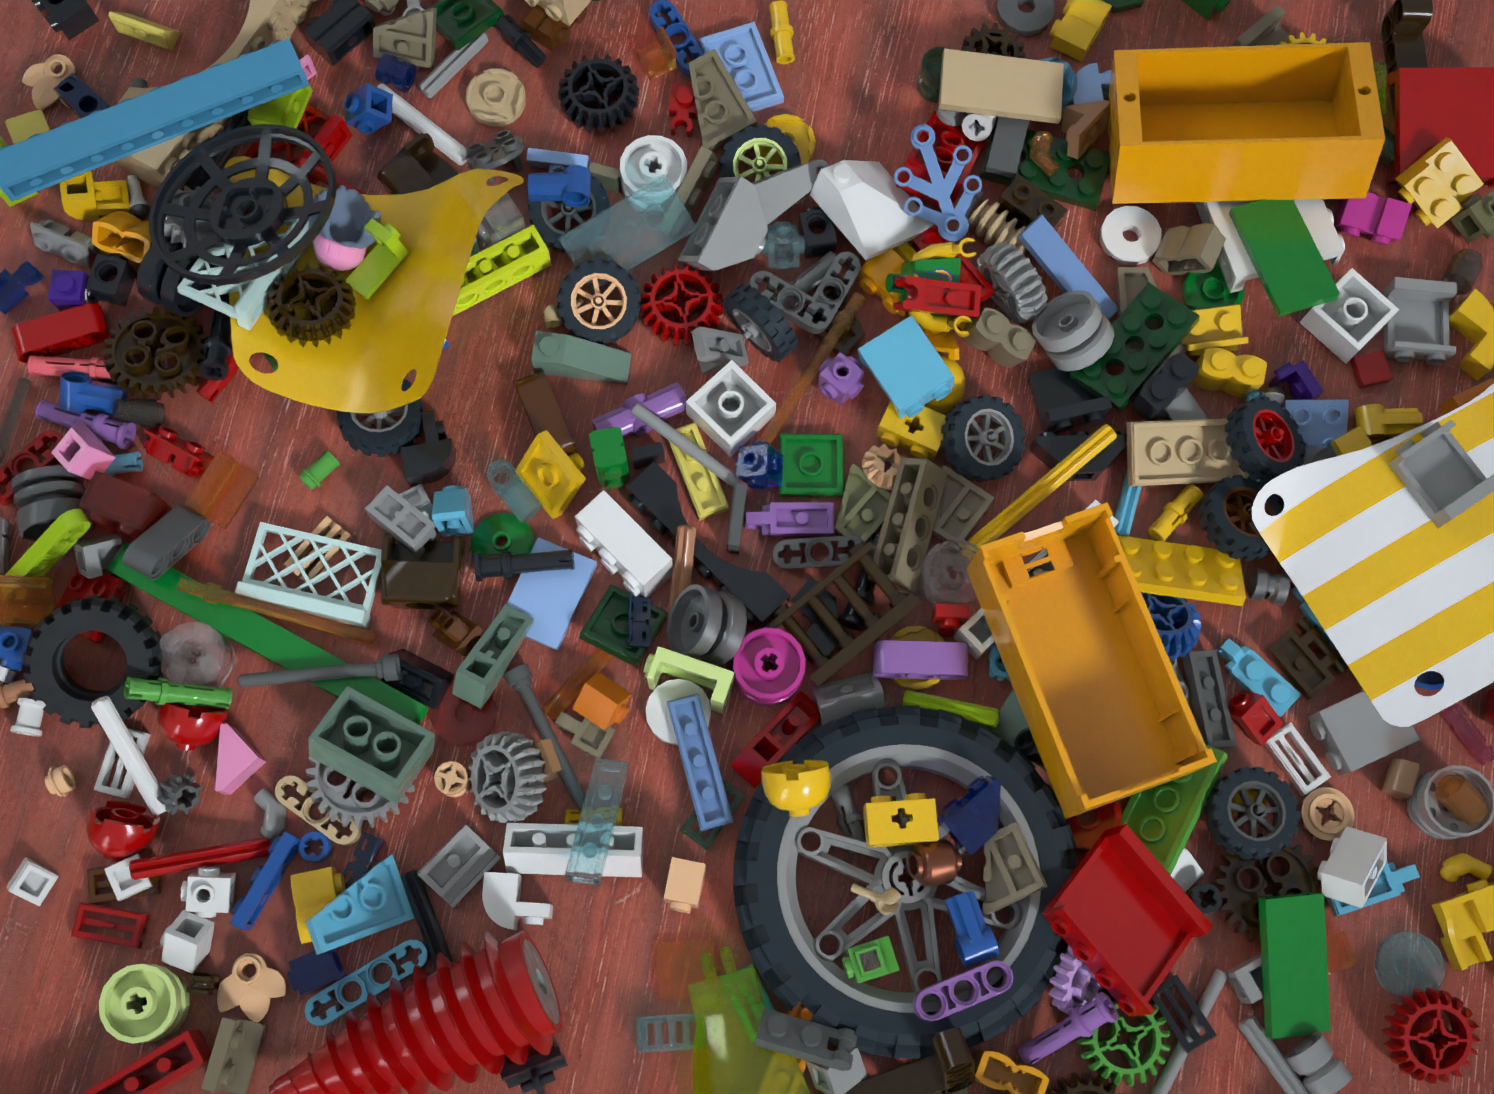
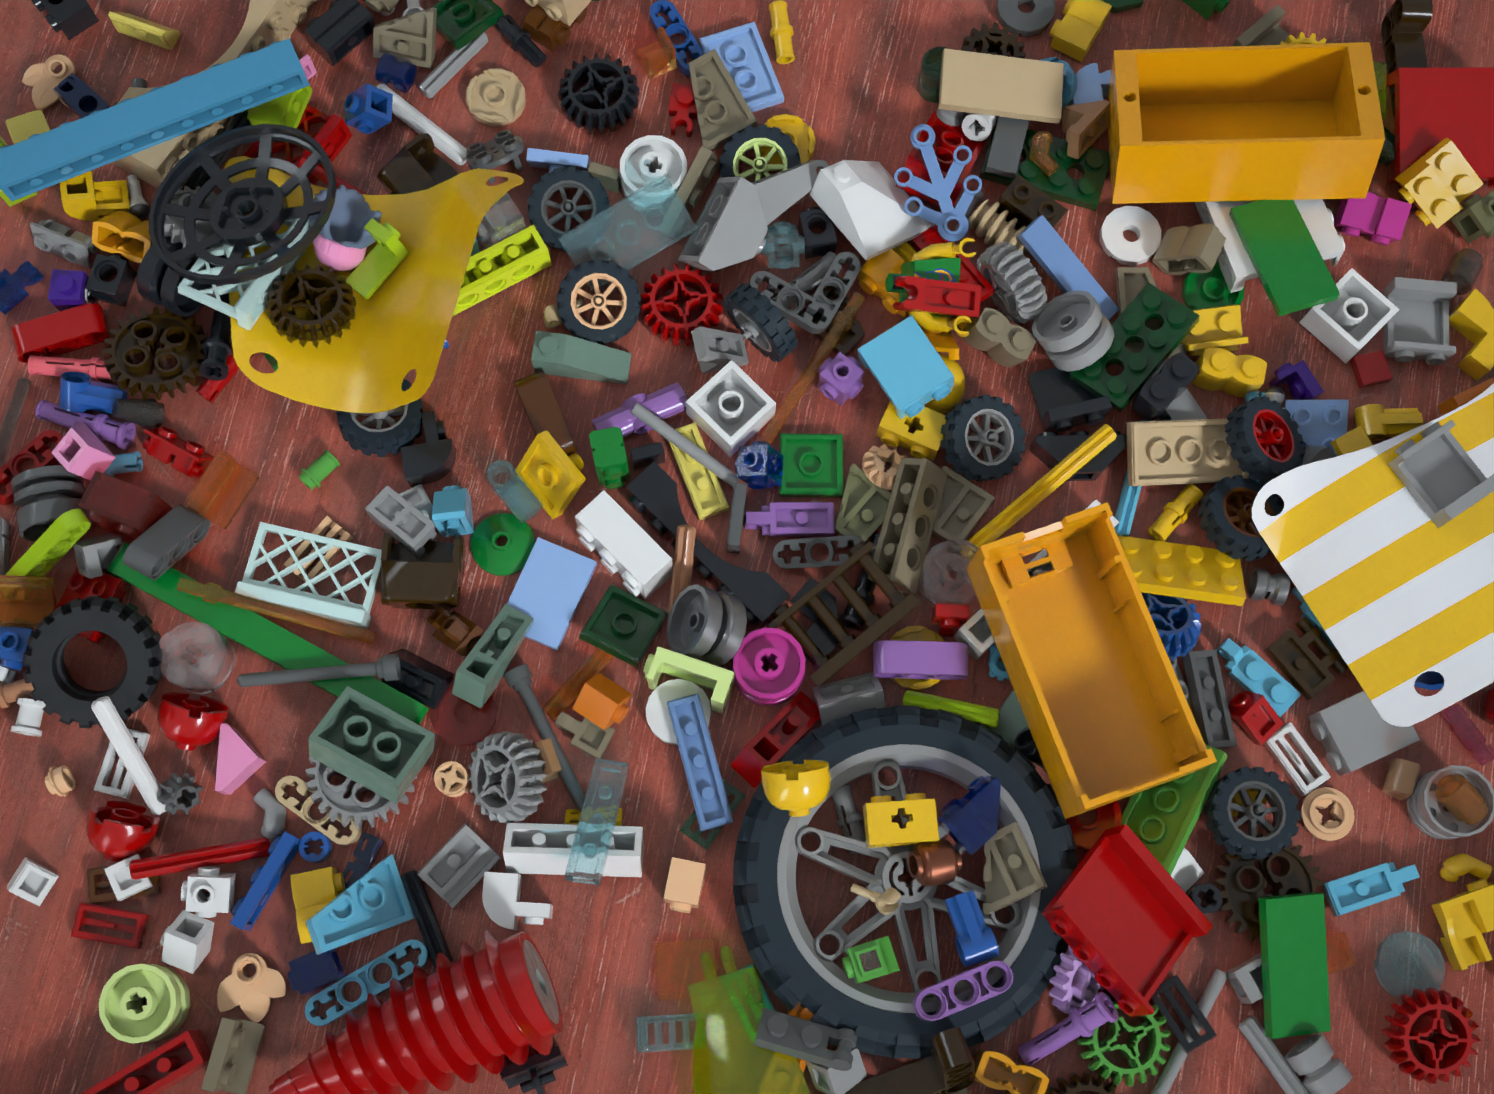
(163, 691): bright green pin -> none
(202, 983): dark brown bush -> none
(507, 565): black pin -> none
(567, 186): blue piece -> none
(639, 621): dark blue piece -> none
(1353, 866): white brick -> none

